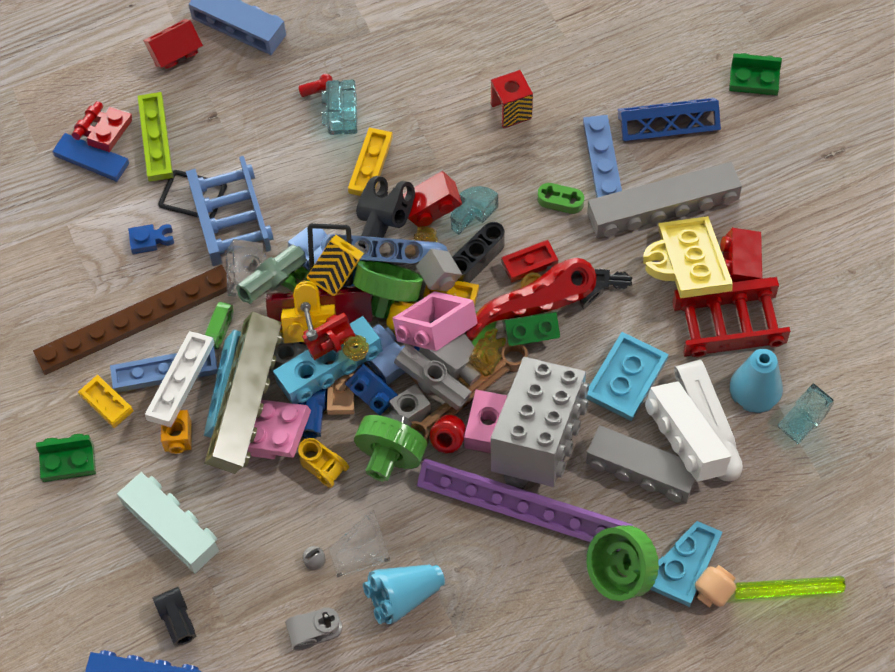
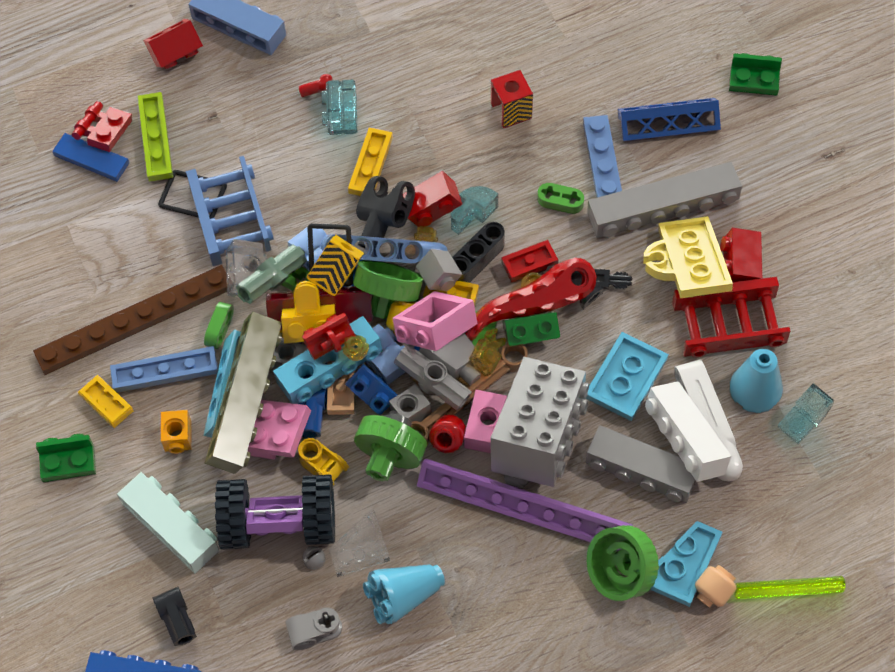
(146, 238): blue plate -> none
(179, 379): white plate -> none
(239, 518): none -> black plate
(311, 334): dark grey hinge -> none

